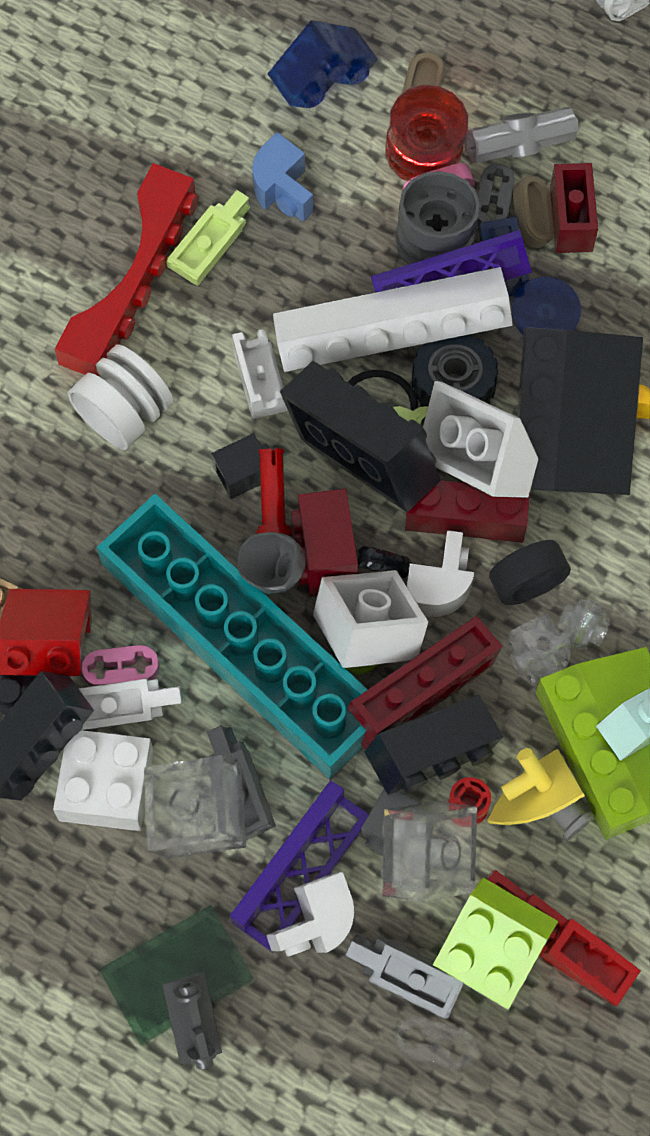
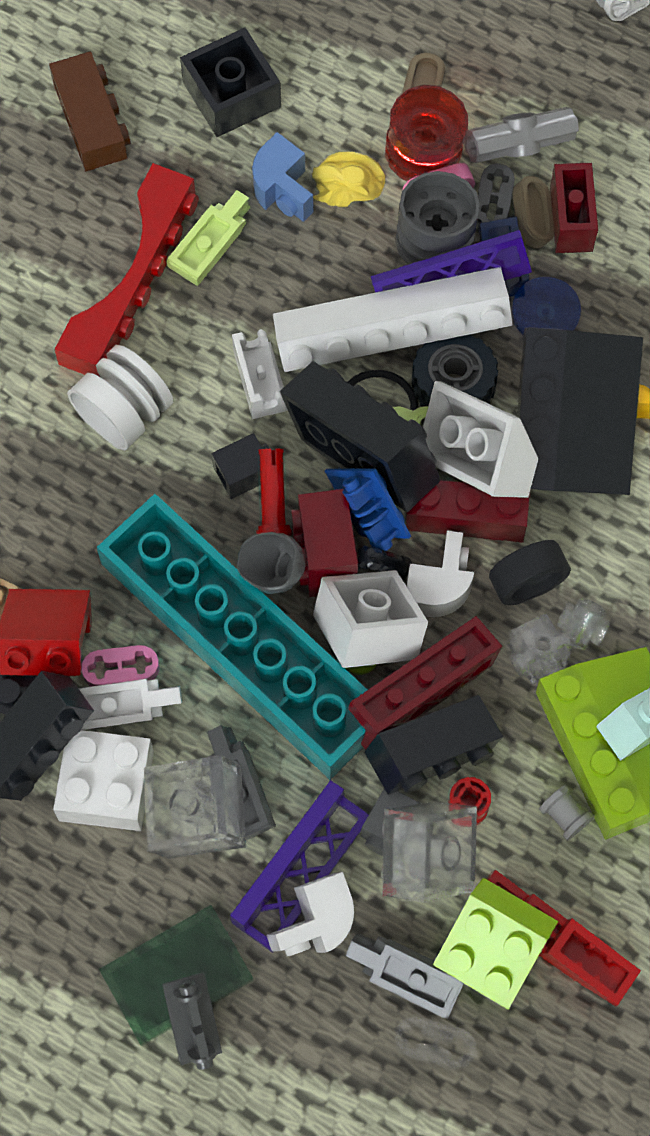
(90, 110): none -> reddish brown brick
(231, 82): none -> black brick
(319, 59): clear blue brick -> none
(348, 178): none -> light yellow hat
(370, 505): none -> blue hinge
(538, 792): light yellow shield -> none

